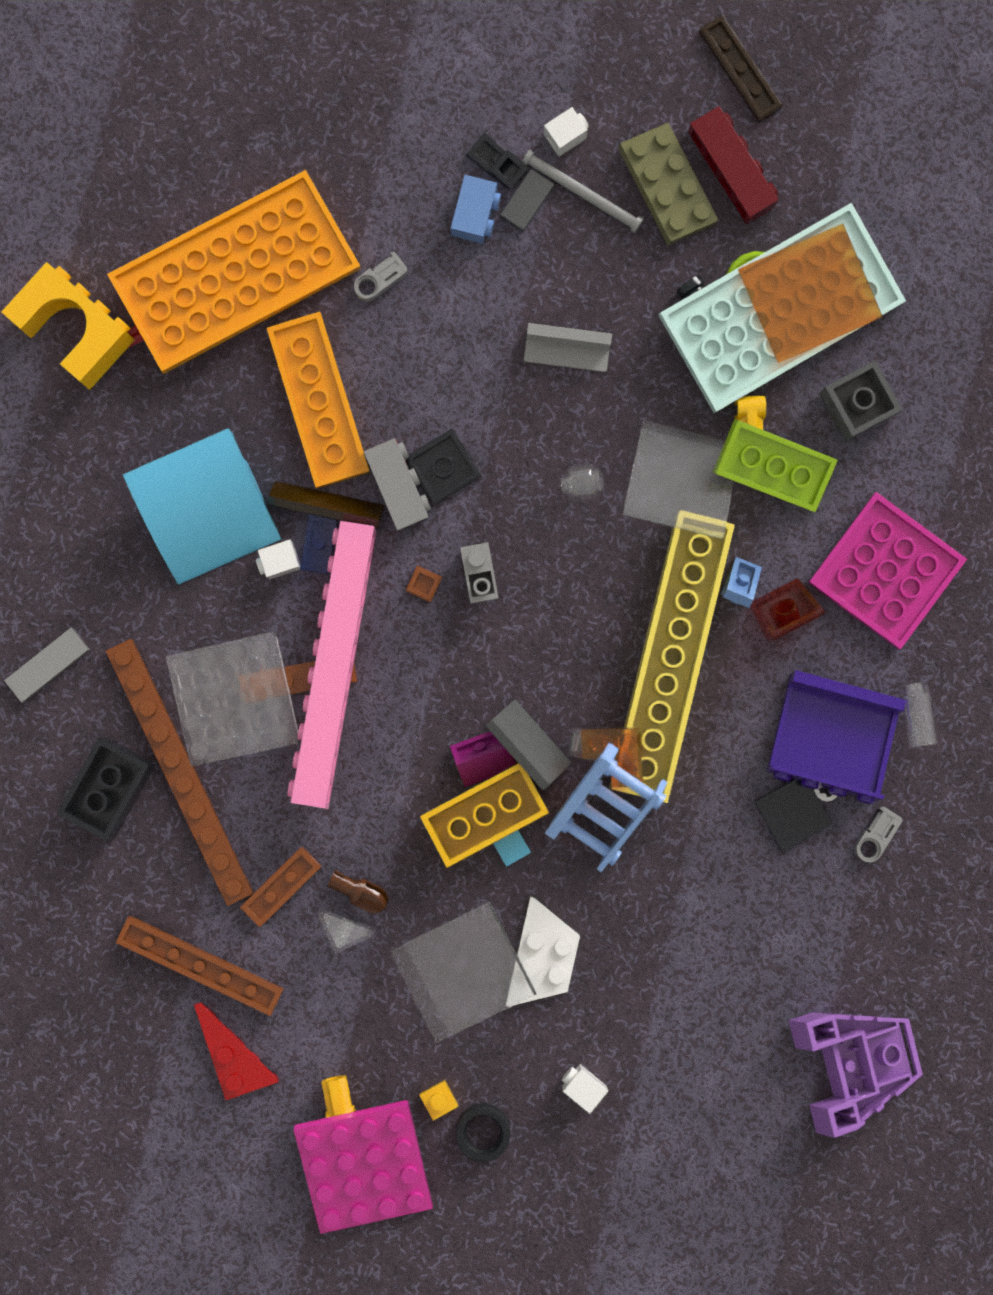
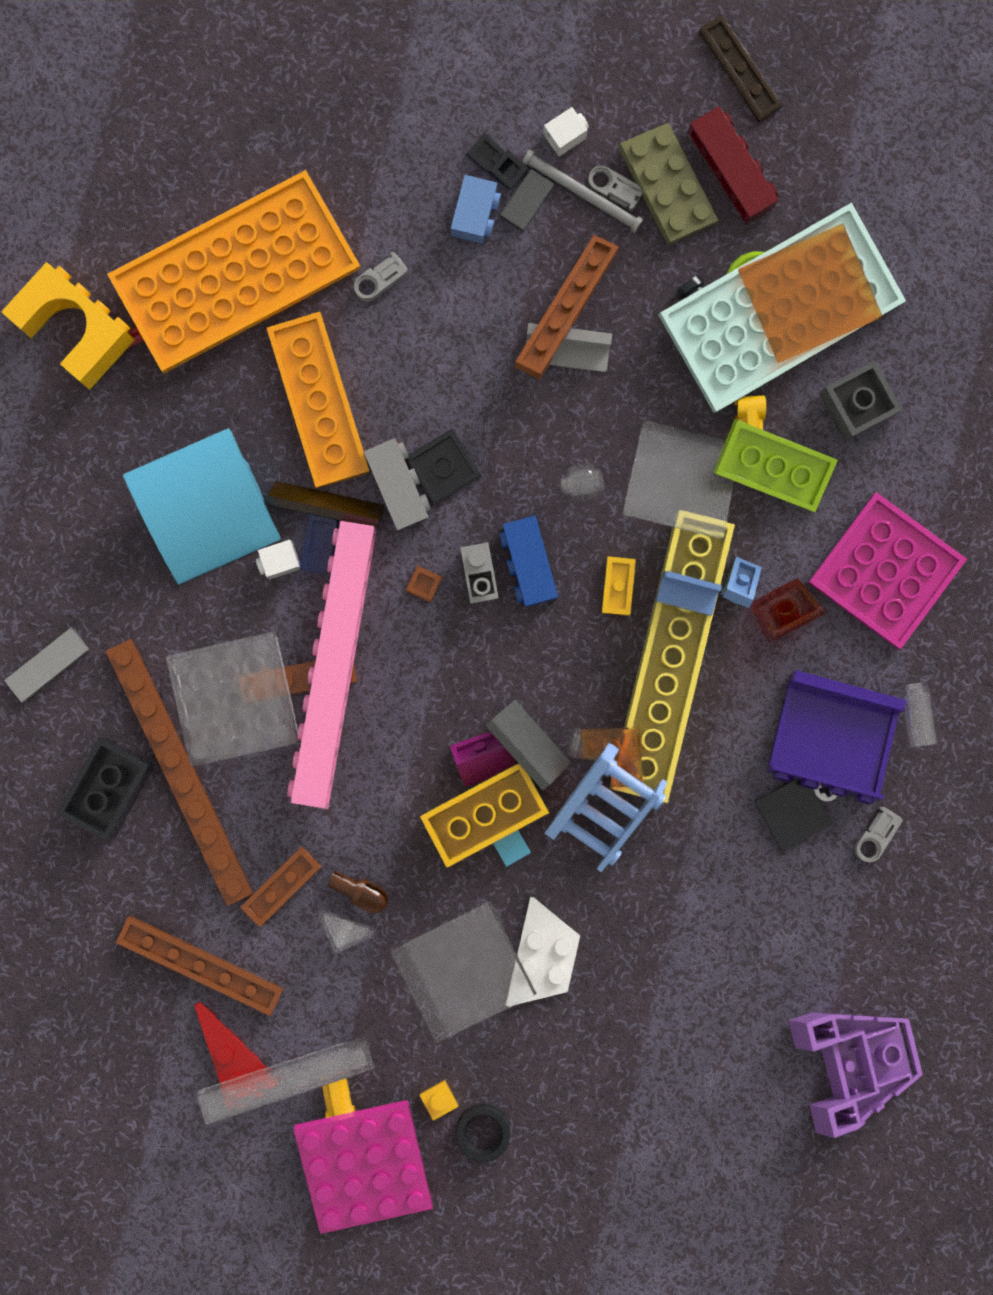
(285, 1080): none -> clear brick
(528, 562): none -> blue brick
(566, 307): none -> dark orange plate
(583, 1087): white brick -> none
(618, 586): none -> yellow plate
(619, 188): none -> light grey piece
(687, 593): none -> medium blue panel

